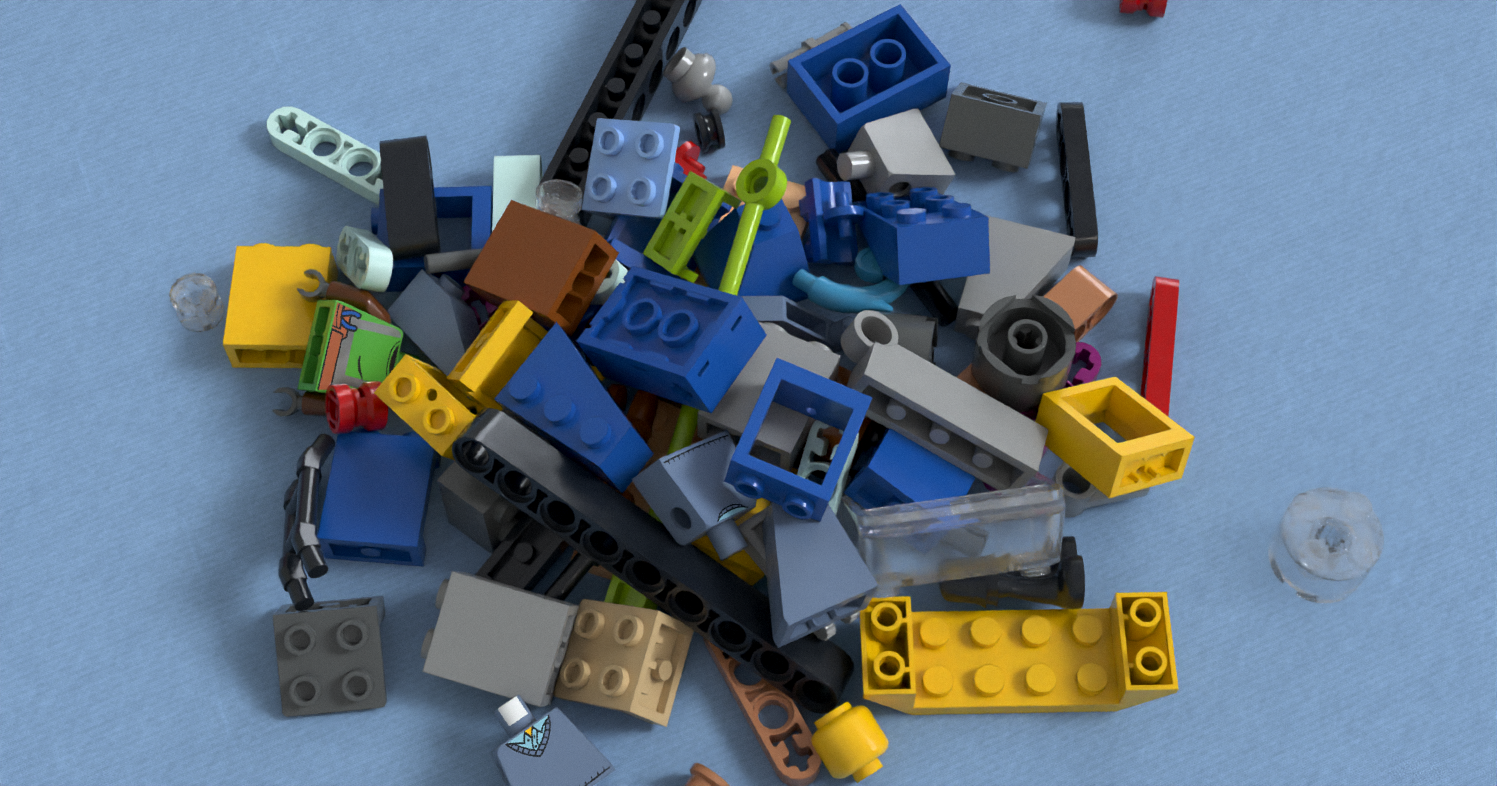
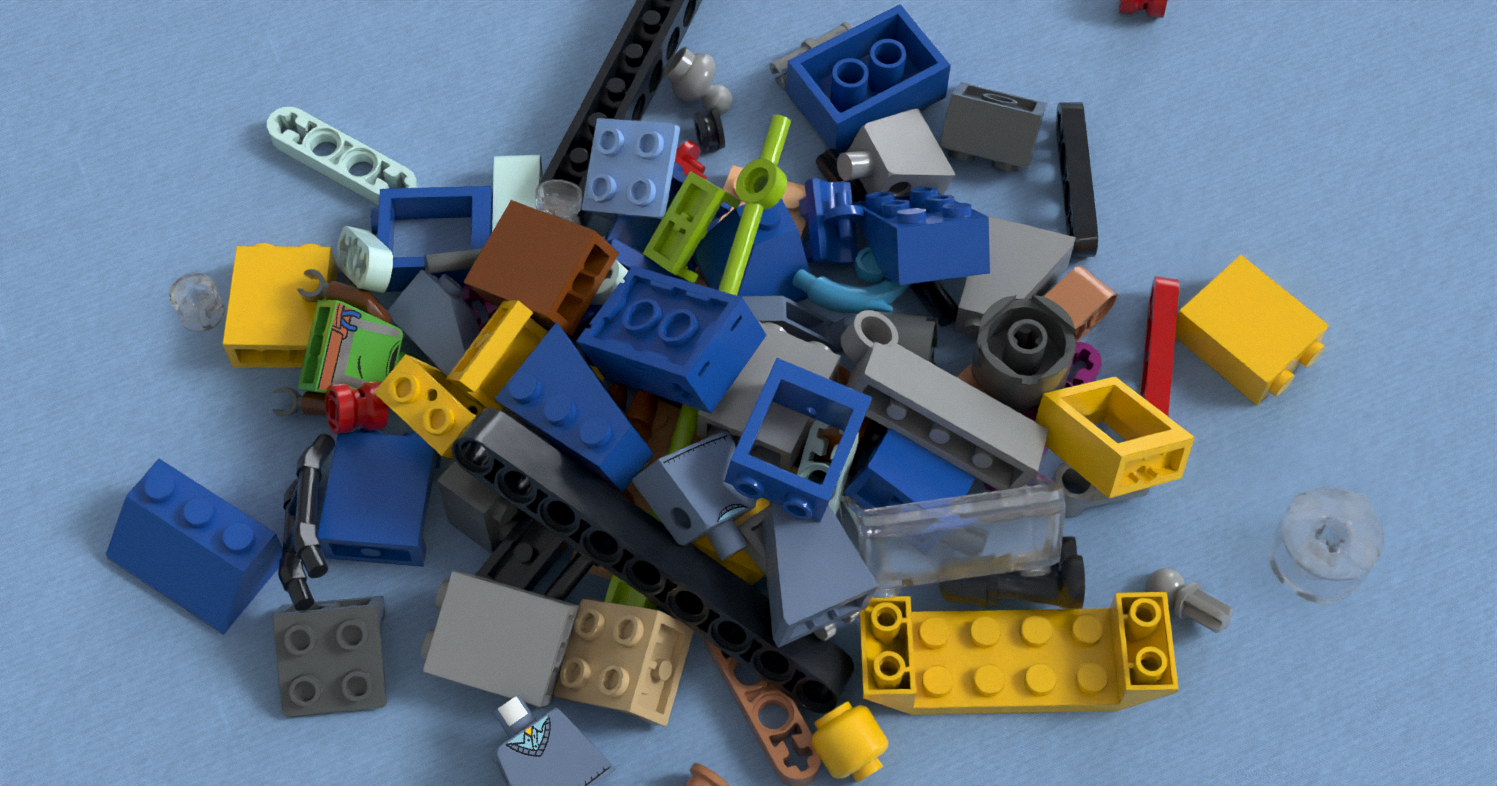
(193, 546): none -> blue slope
(409, 197): black beam -> none
(1190, 600): none -> light grey axle
(1250, 330): none -> yellow brick

